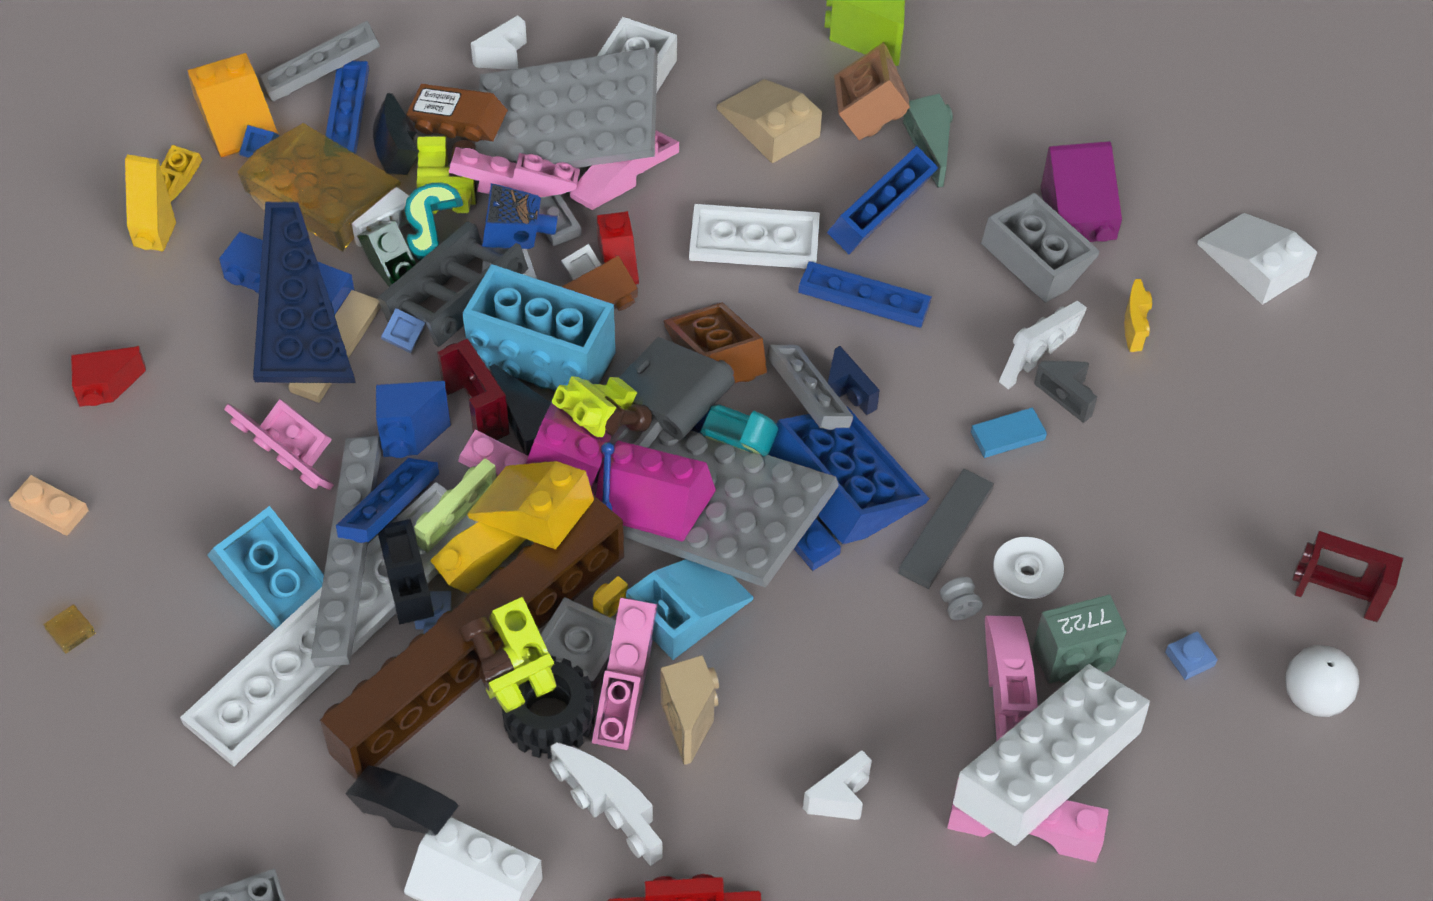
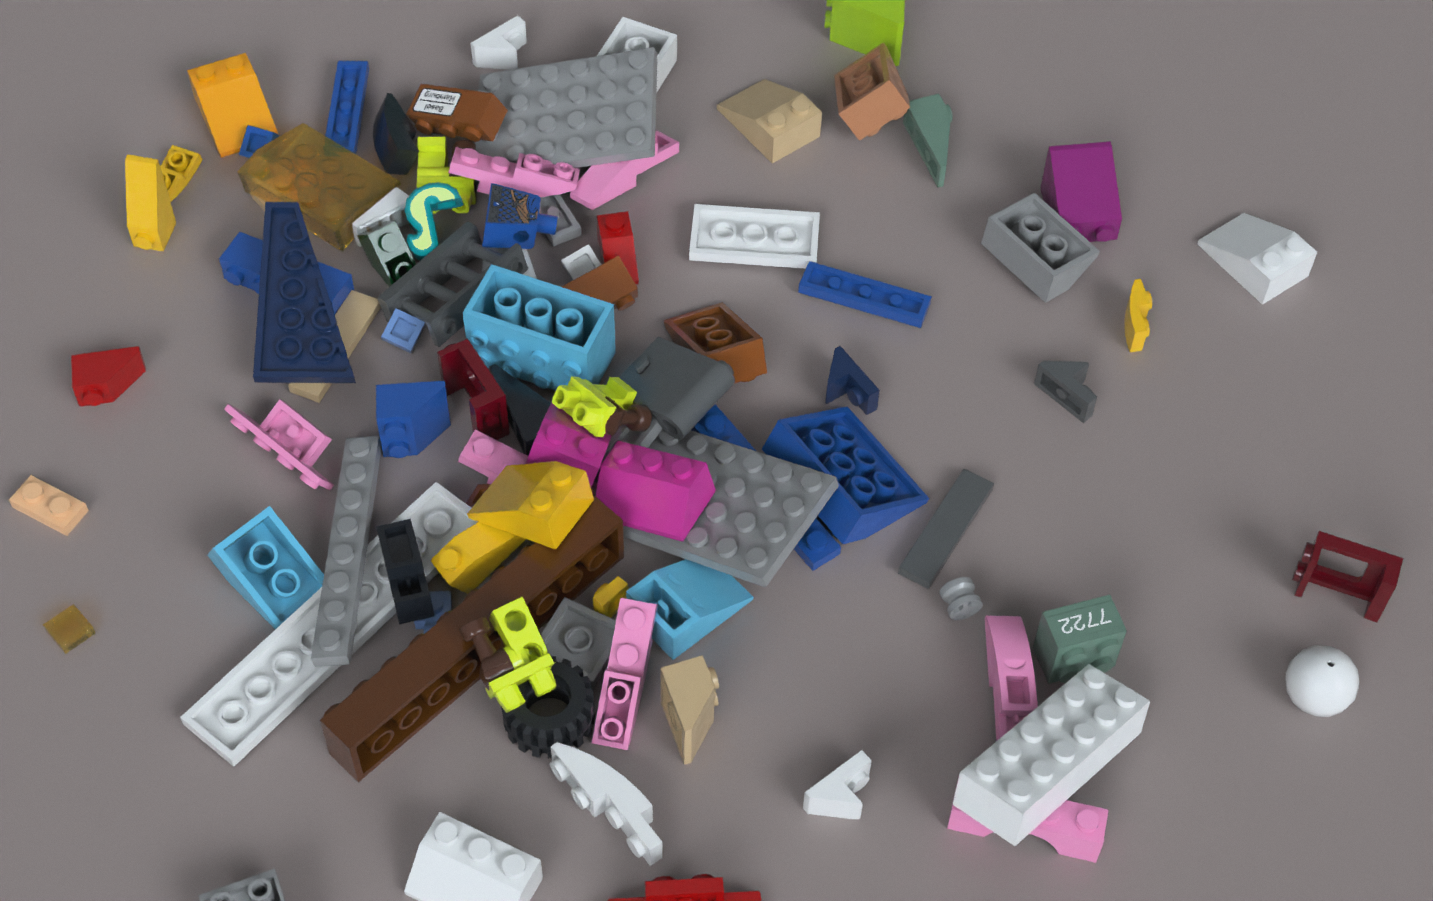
(320, 61): light grey plate -> none
(387, 500): blue plate -> none
(401, 801): black slope -> none
(454, 505): yellowish green plate -> none
(607, 449): blue hinge -> none
(746, 432): teal animal -> none
(809, 386): light grey plate -> none
(882, 200): blue brick -> none
(1008, 432): dark azure tile -> none
(1031, 556): white dish -> none
(1043, 336): white wing -> none
(1191, 655): medium blue plate -> none

